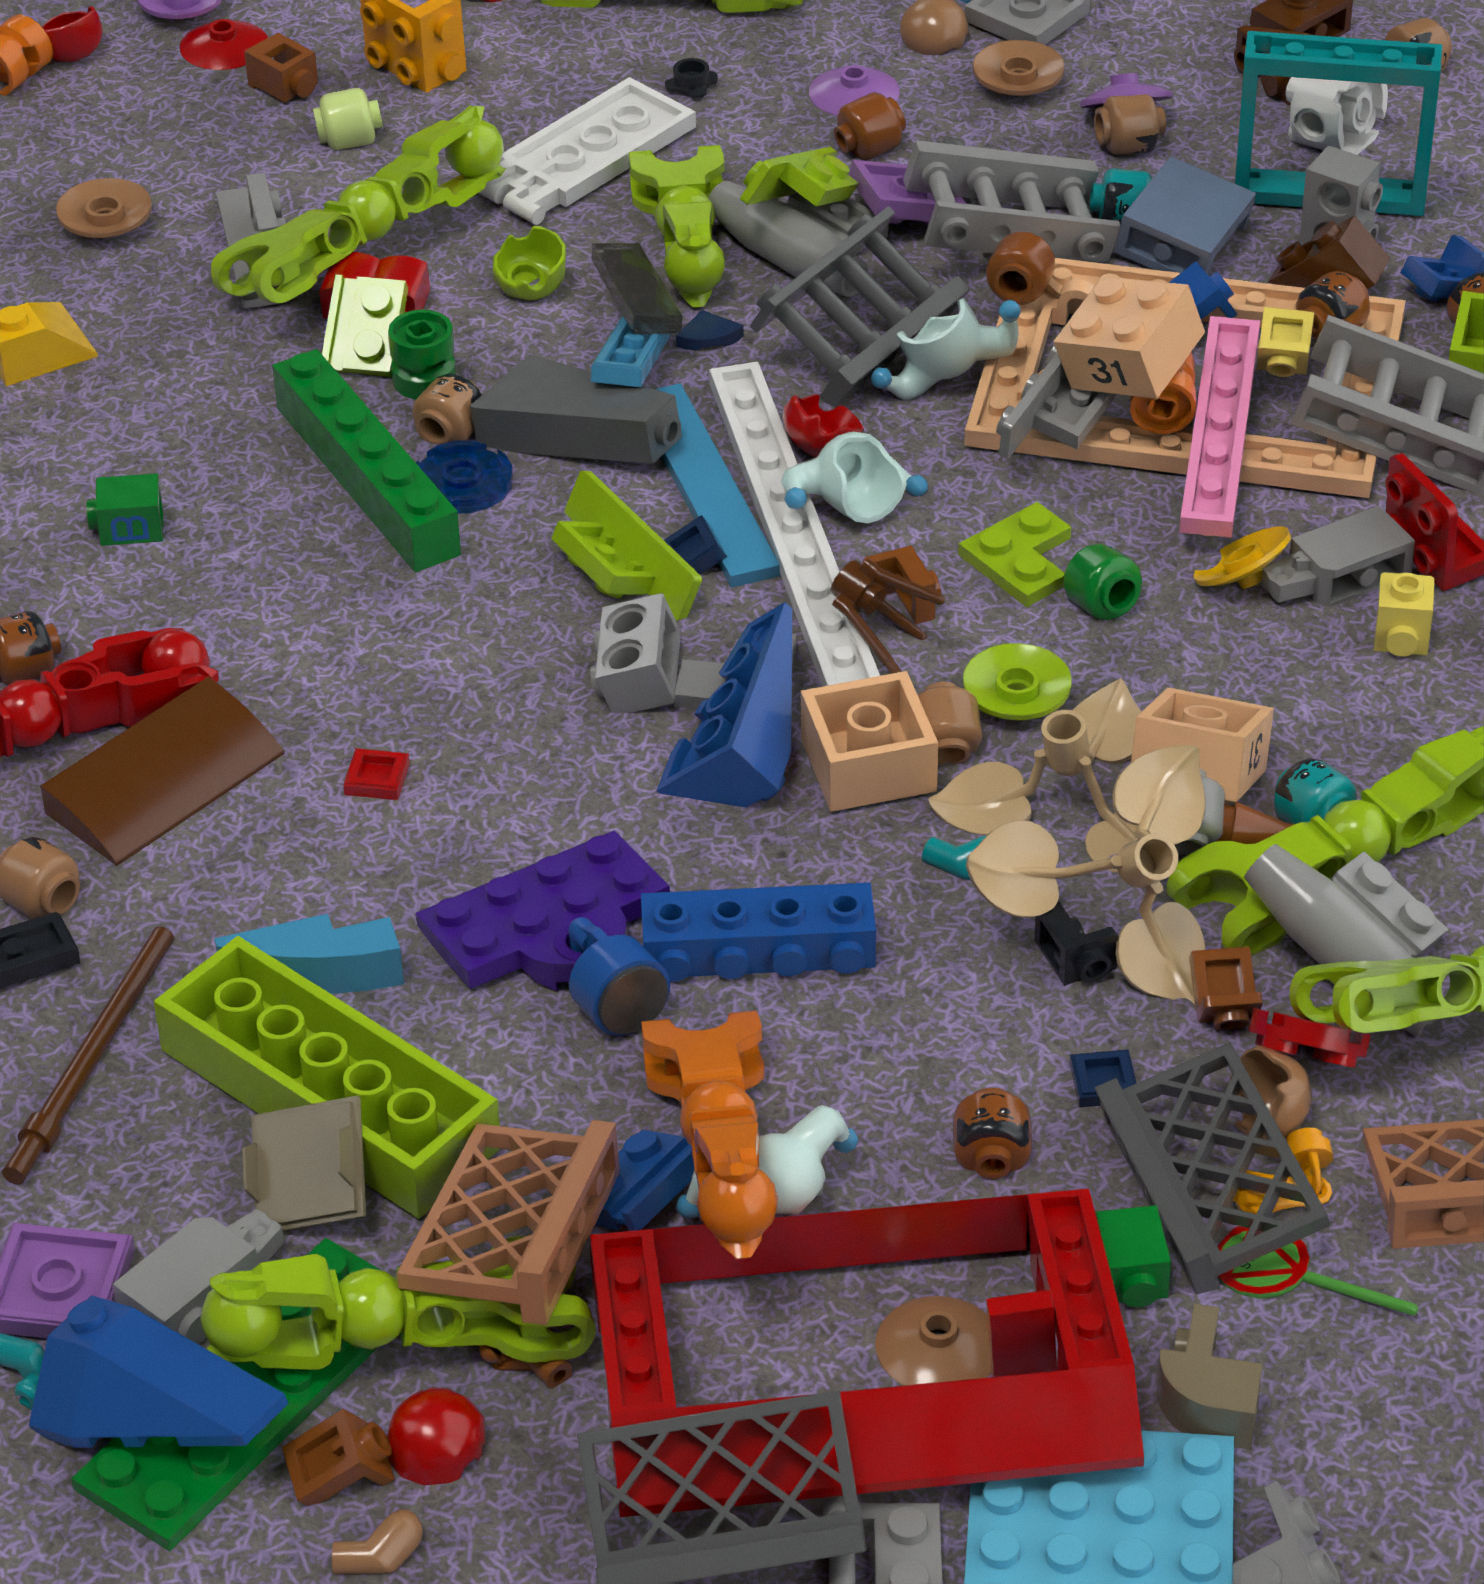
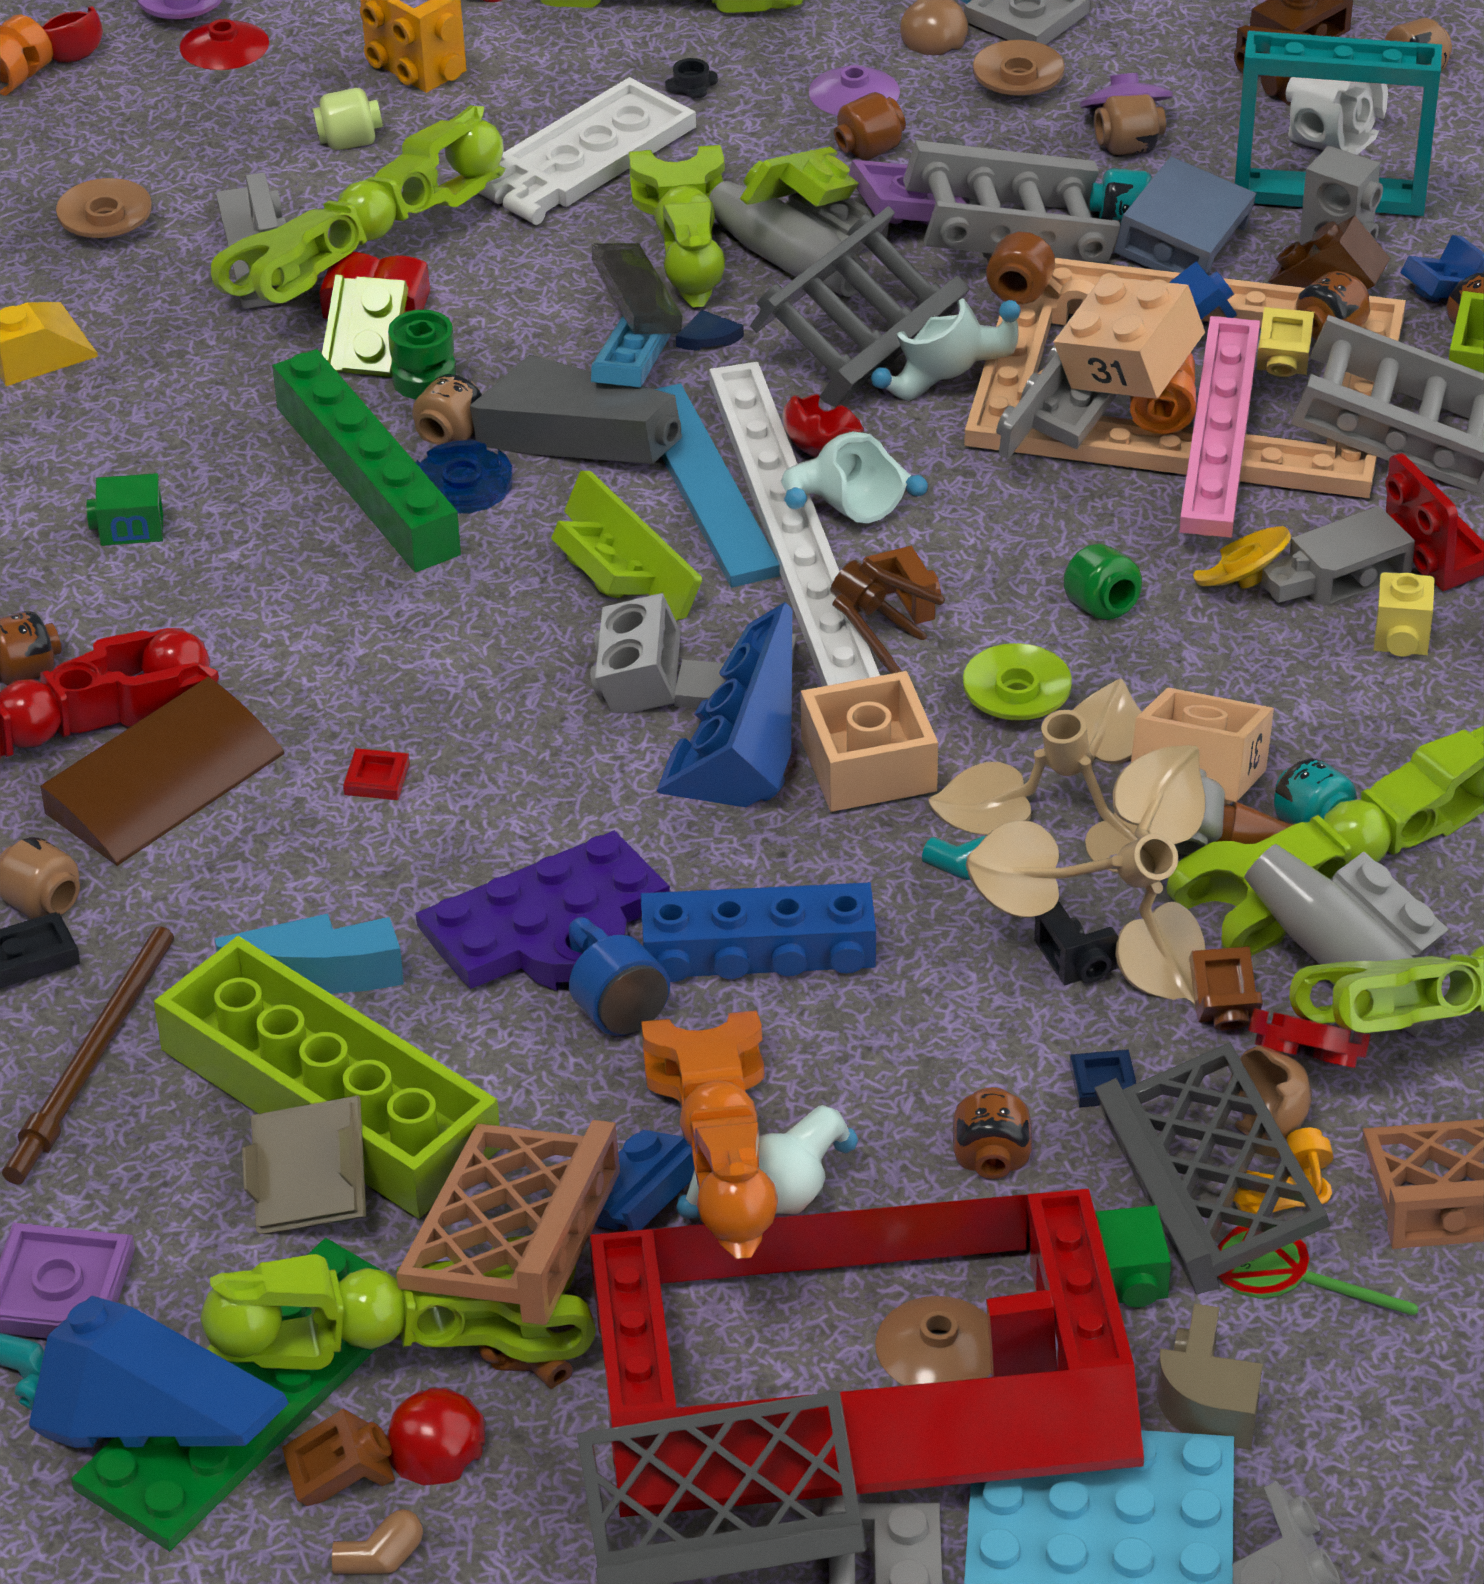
(177, 1275): light grey hinge -> none
(288, 75): dark orange brick -> none
(528, 258): lime hair -> none
(697, 545): dark blue tile -> none
(954, 720): medium nougat head -> none
(1012, 553): lime plate -> none

